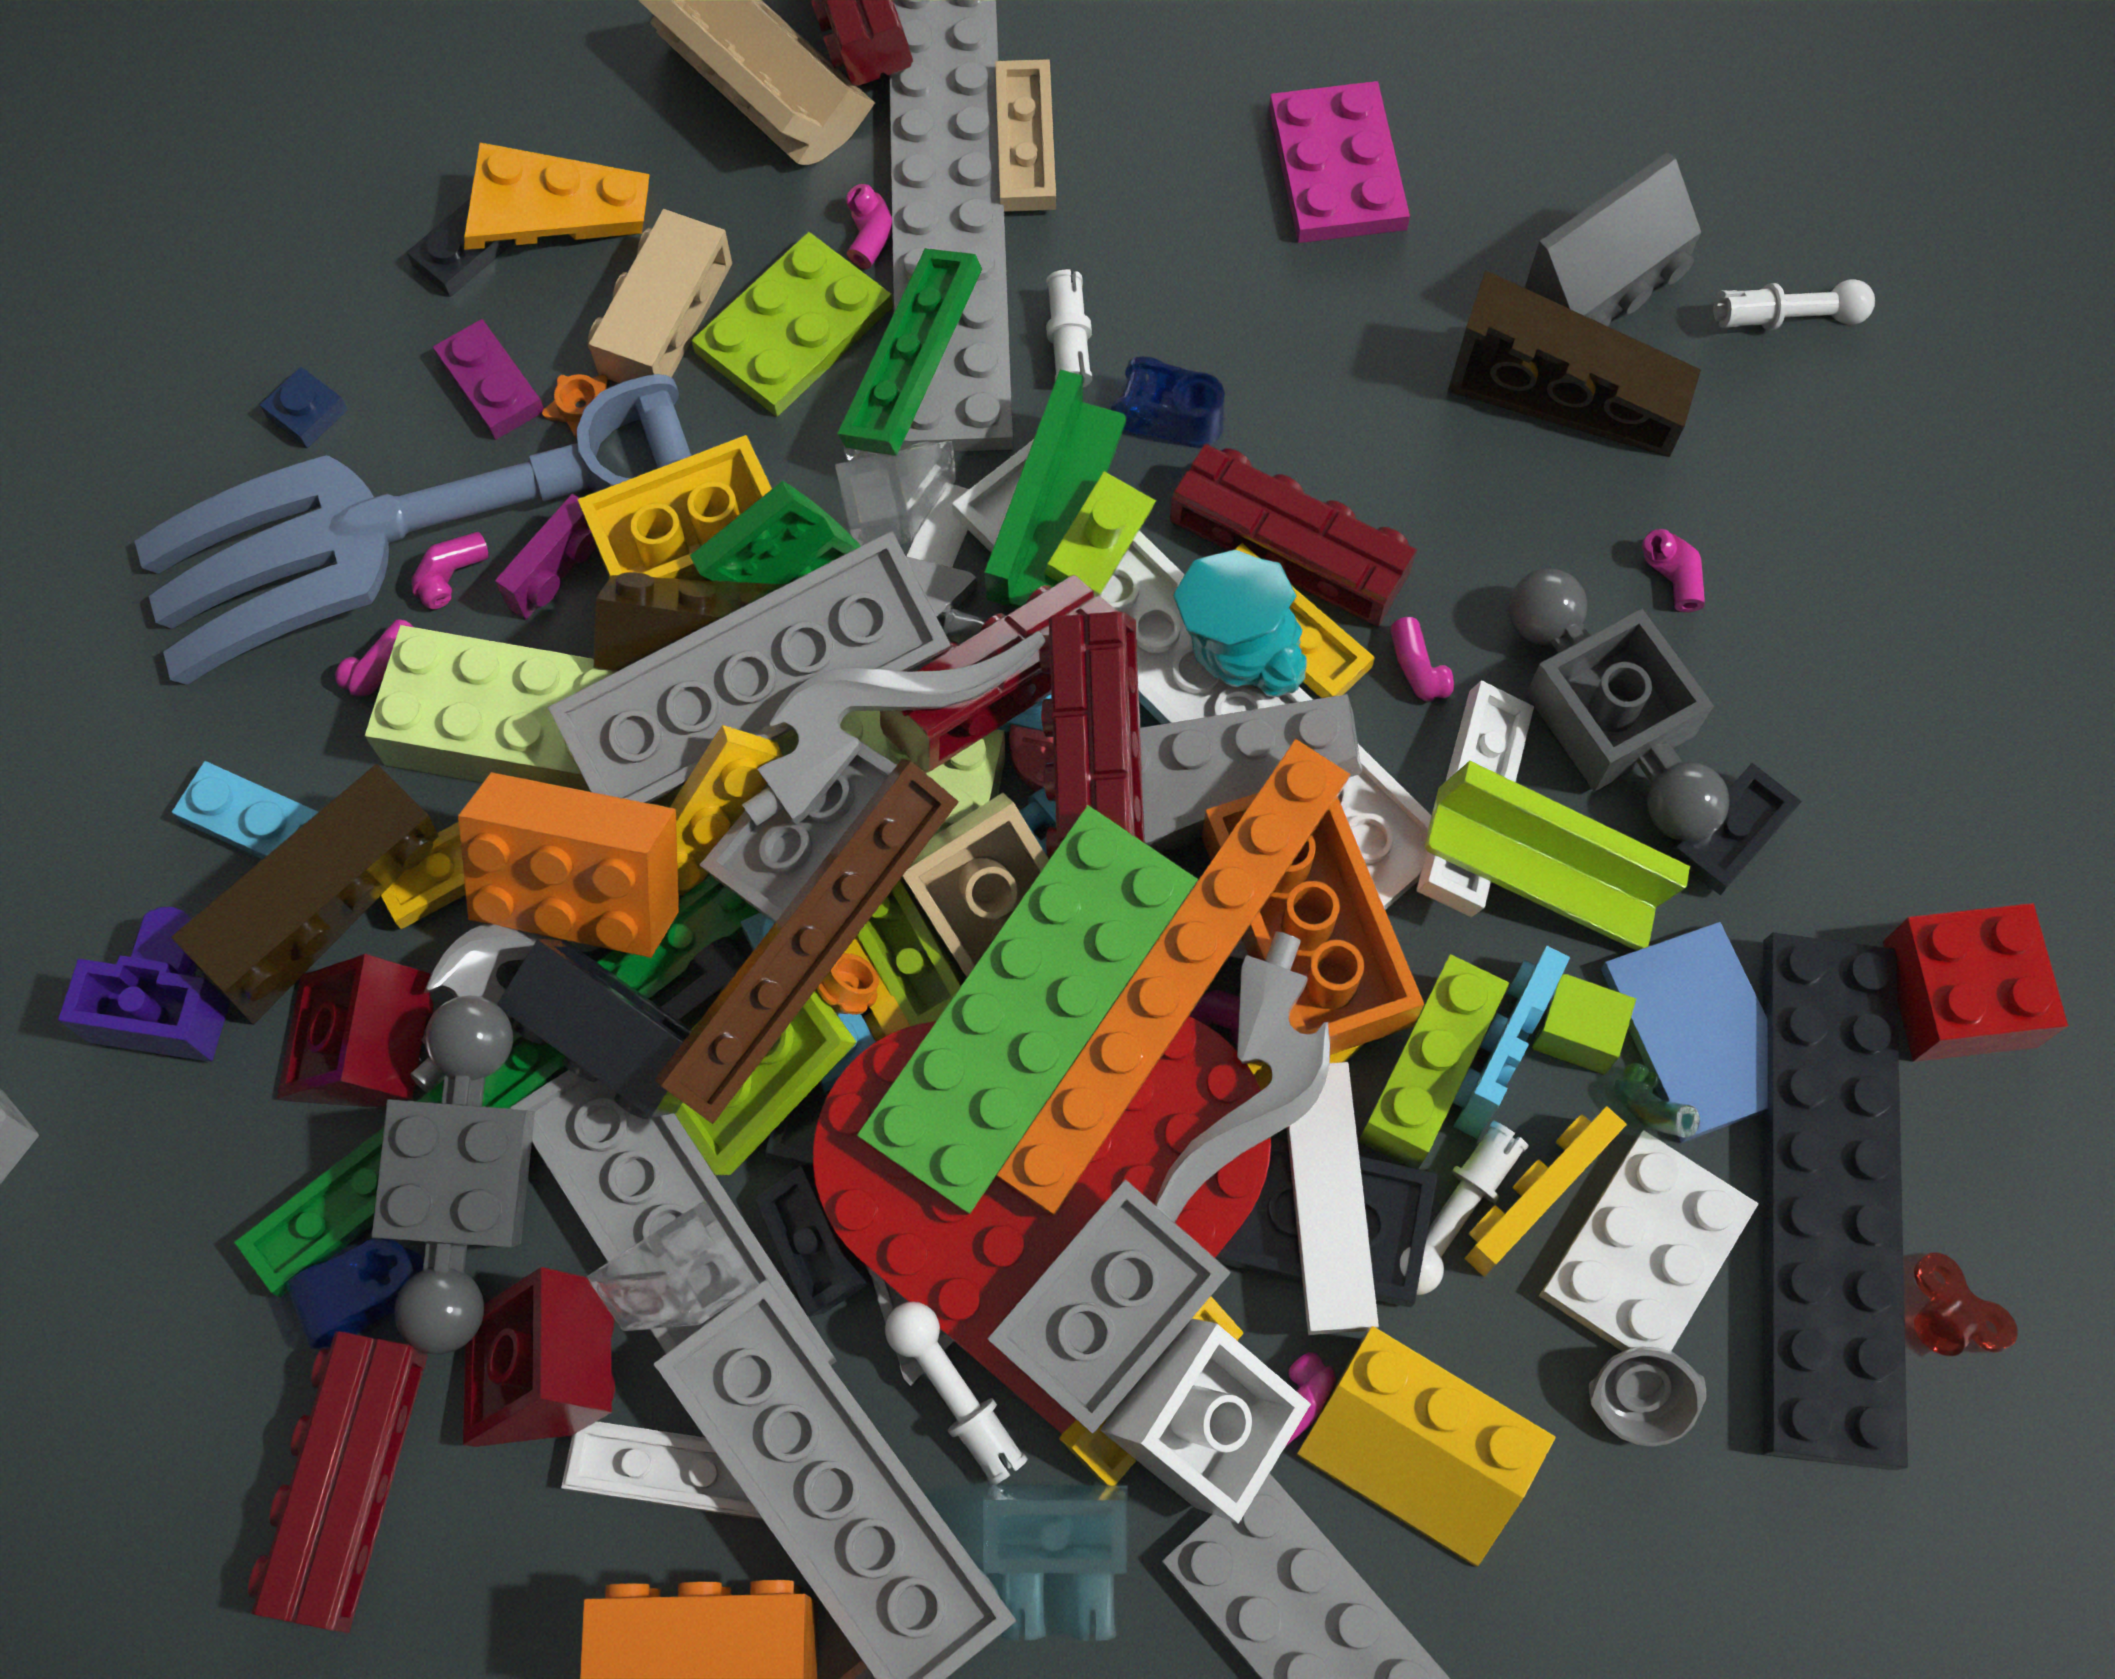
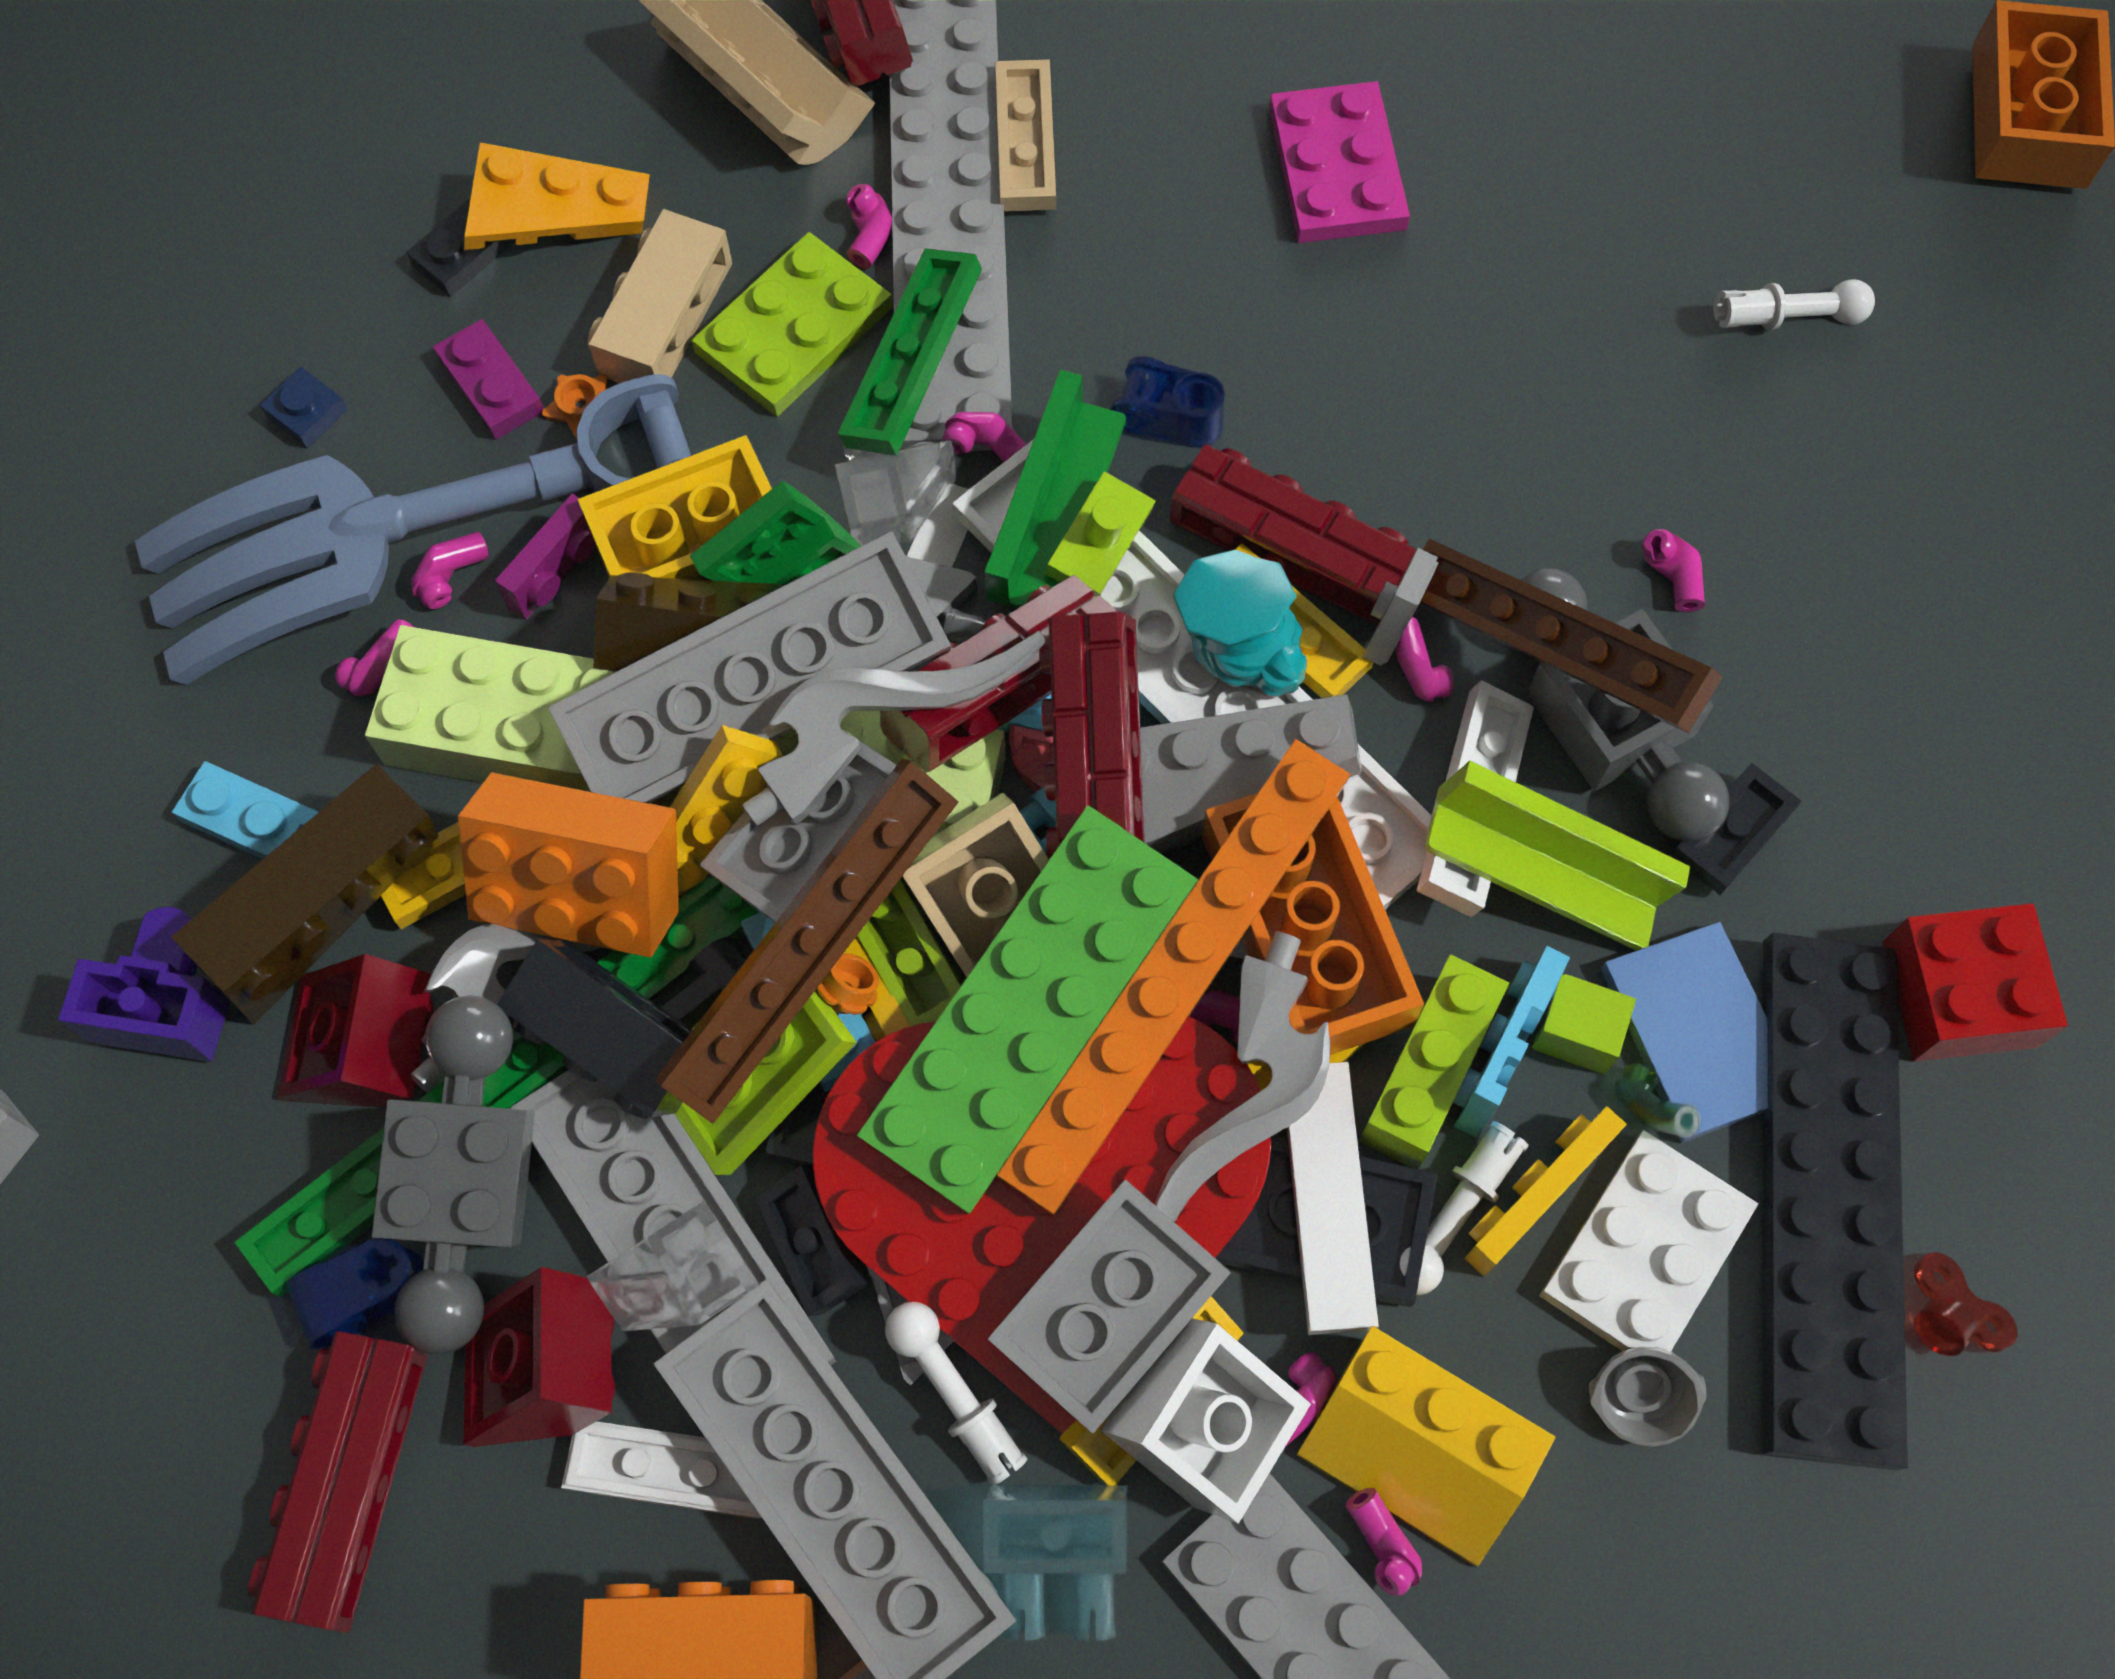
(987, 428): none -> dark pink arm
(1068, 324): white pin -> none
(1397, 605): none -> light grey plate
(1398, 1560): none -> dark pink arm
(1570, 369): dark brown wedge -> none
(1570, 638): none -> reddish brown plate
(1620, 246): slope -> none
(2042, 94): none -> orange brick

